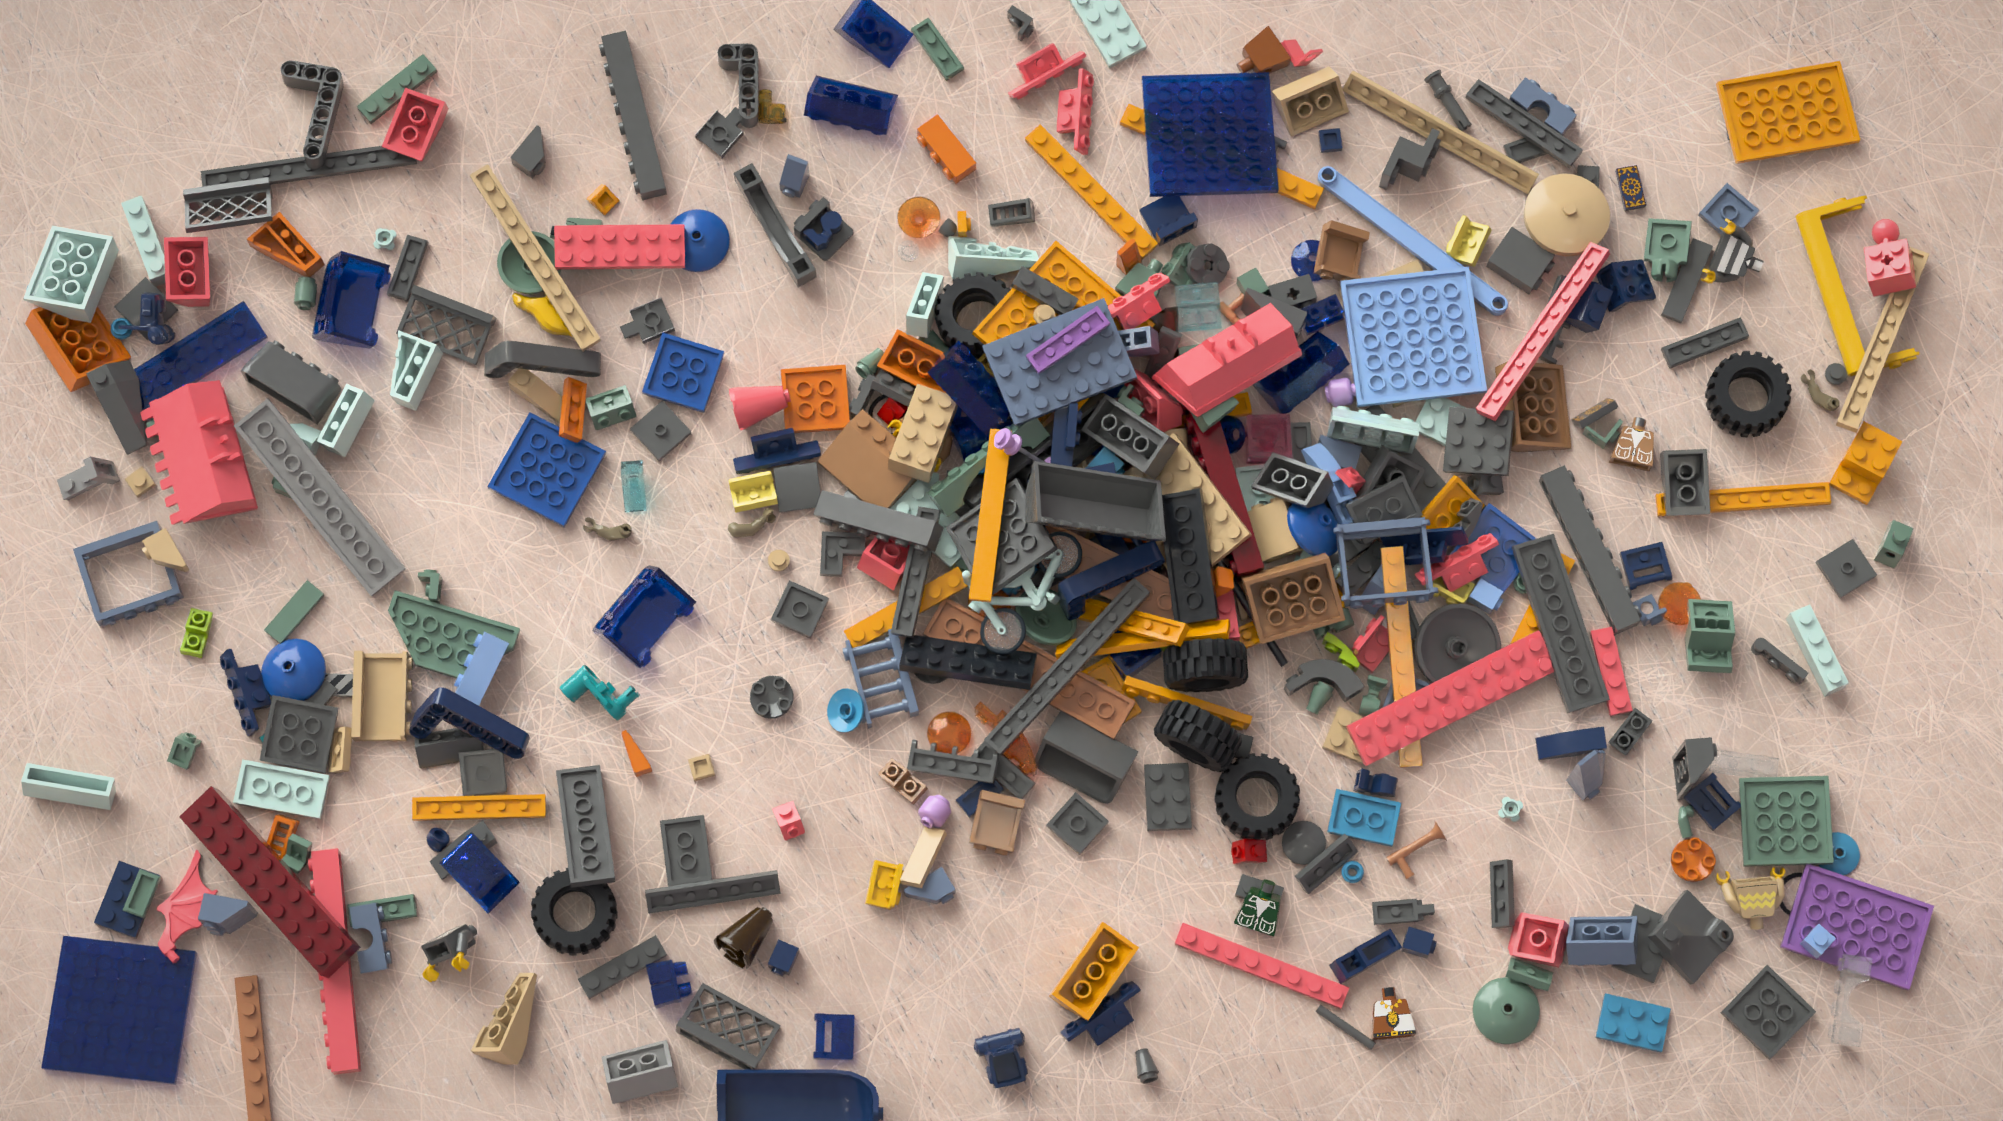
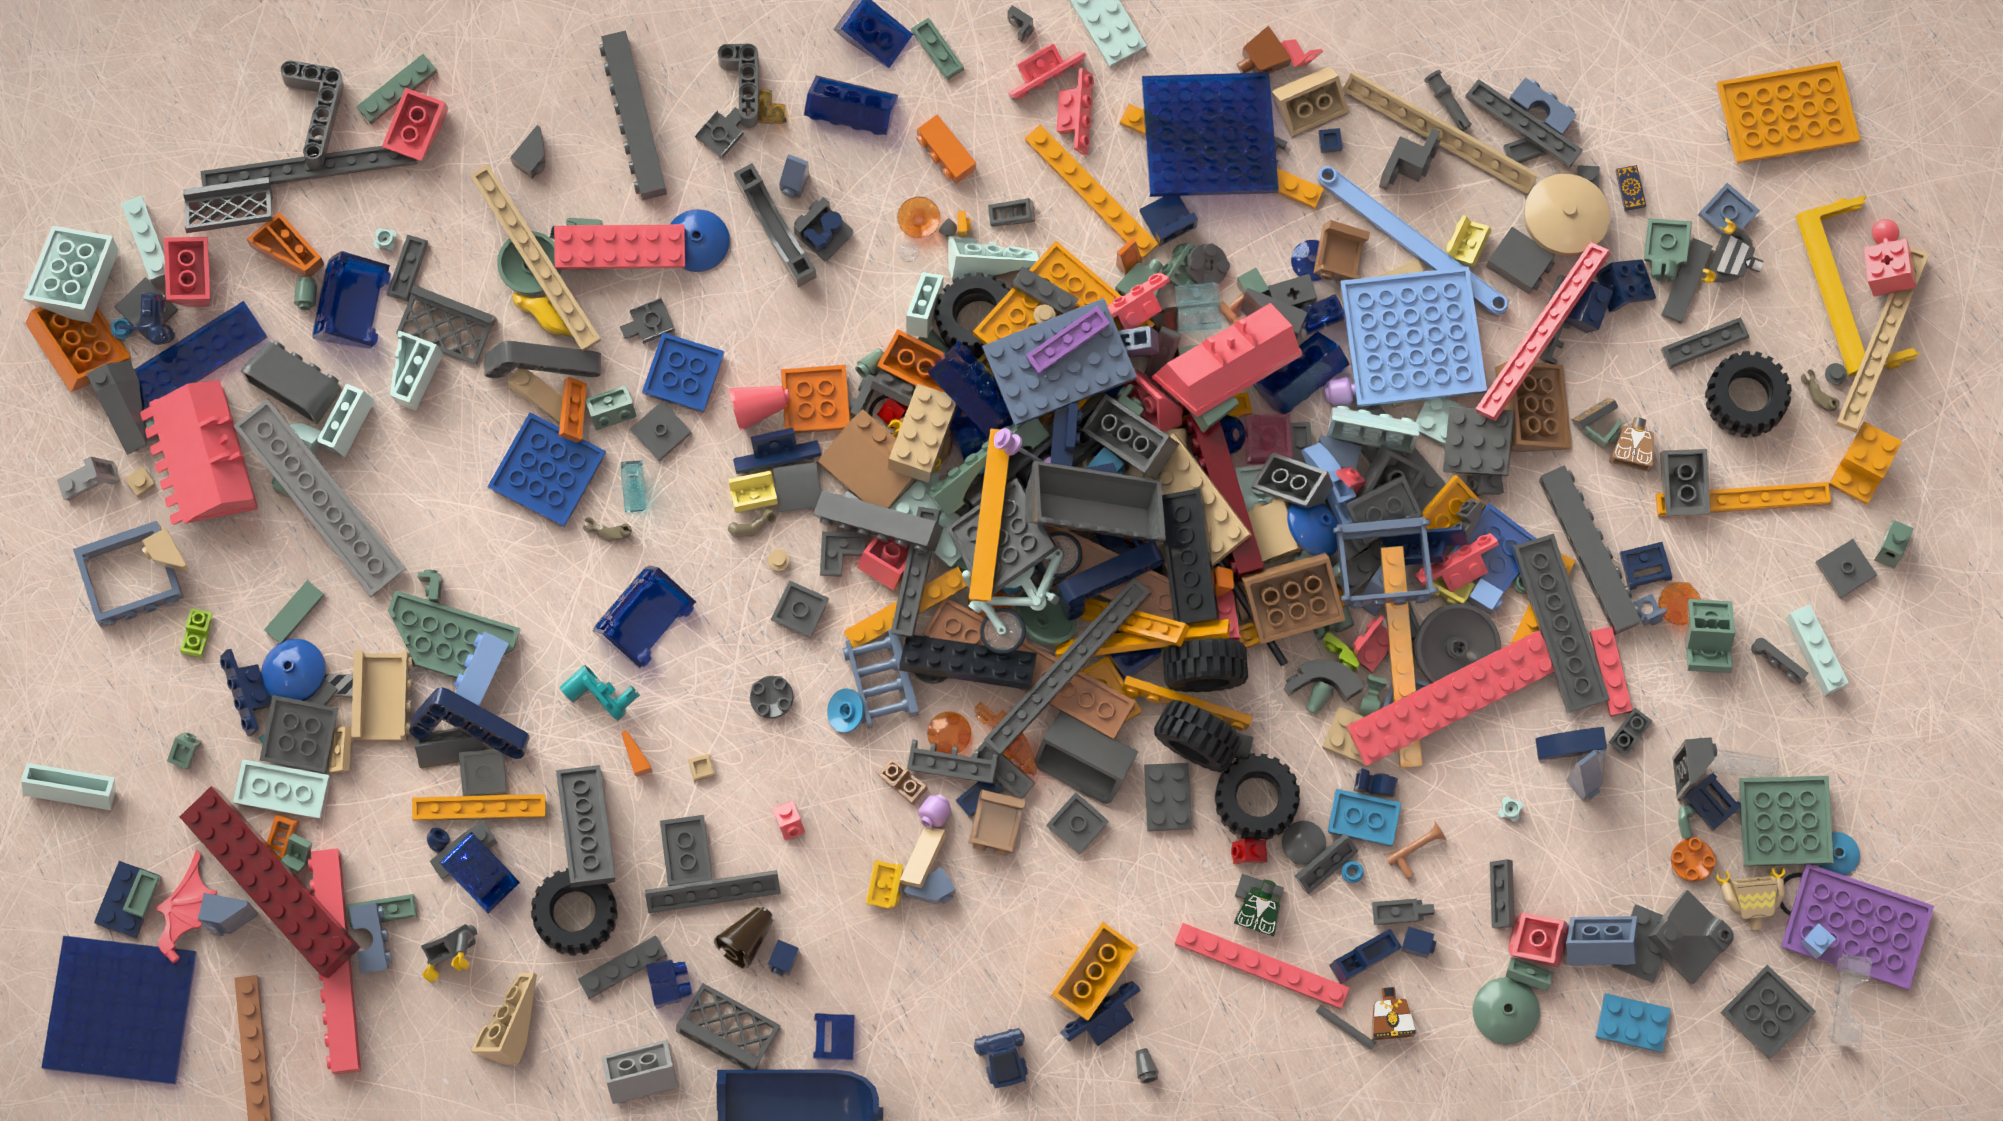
(603, 199): light orange slope -> none

